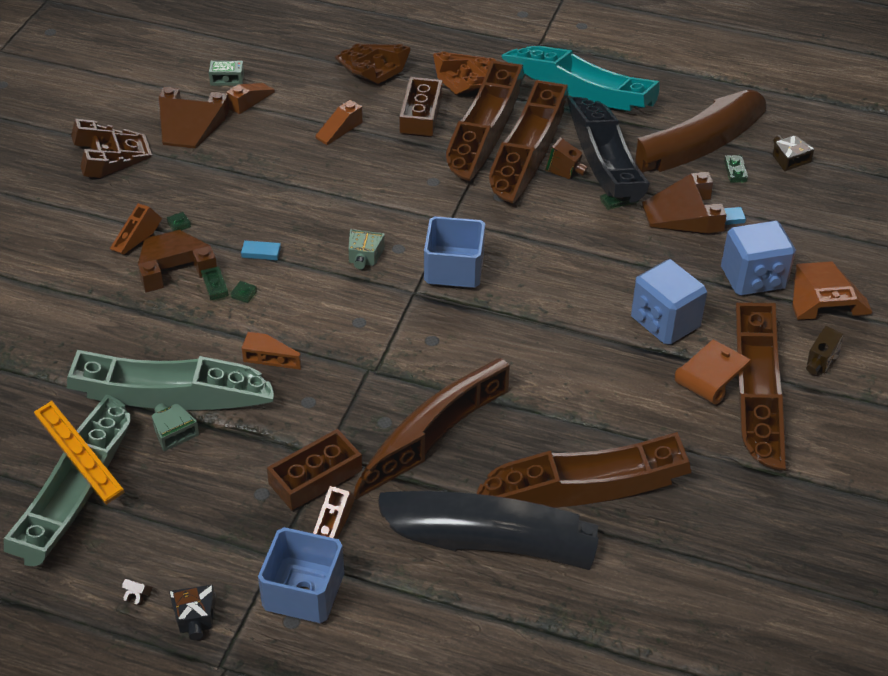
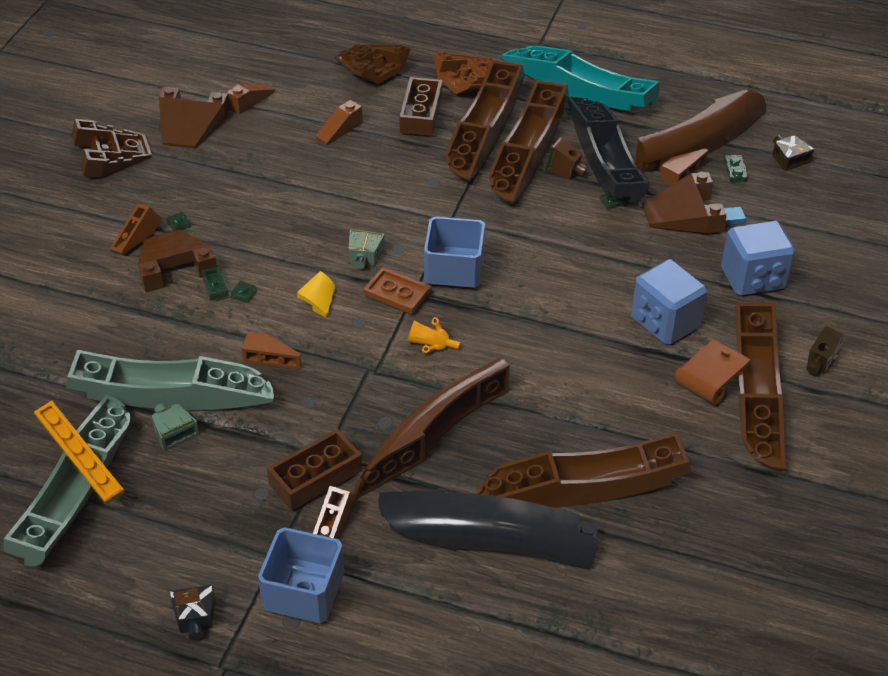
(137, 589): tile -> none
(226, 73): sand green brick -> none
(260, 250): dark azure tile -> none
(318, 293): none -> yellow slope
(397, 290): none -> dark orange plate
(427, 336): none -> light orange piece
(683, 165): none -> dark orange slope
(825, 286): dark orange wedge -> none

